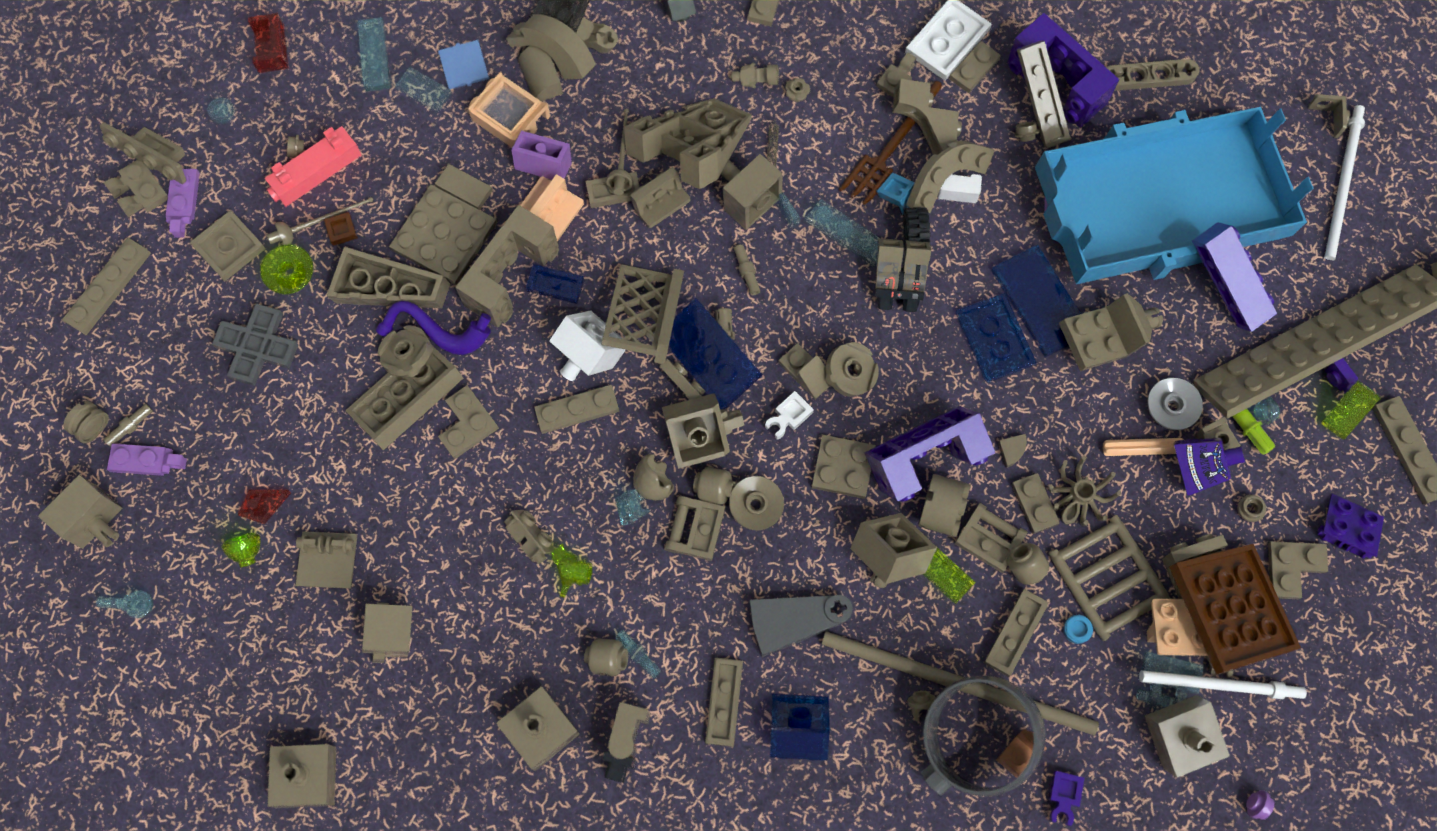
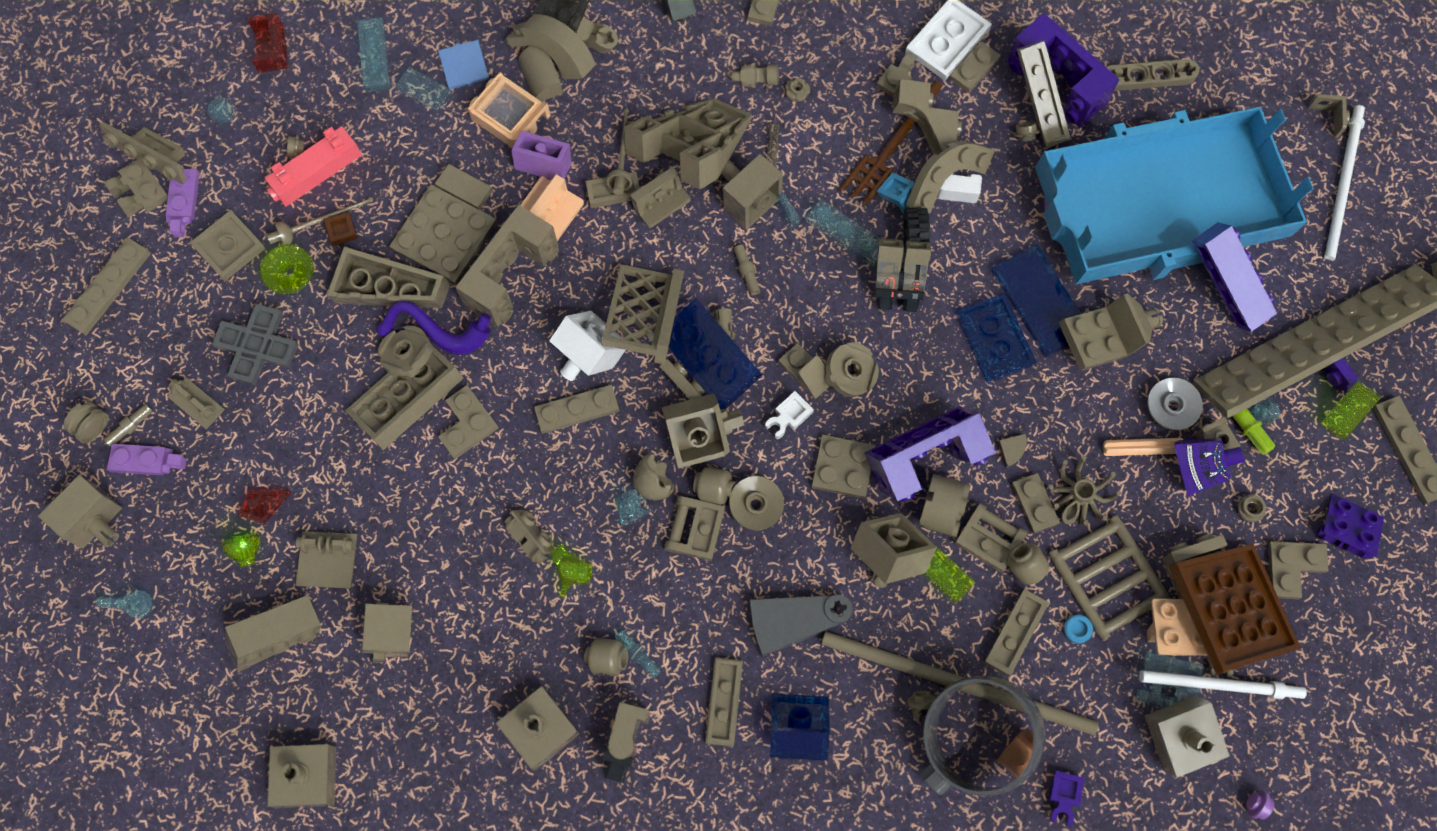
(194, 402): none -> dark tan hinge
(271, 632): none -> dark tan wedge
(555, 284): clear blue plate -> none

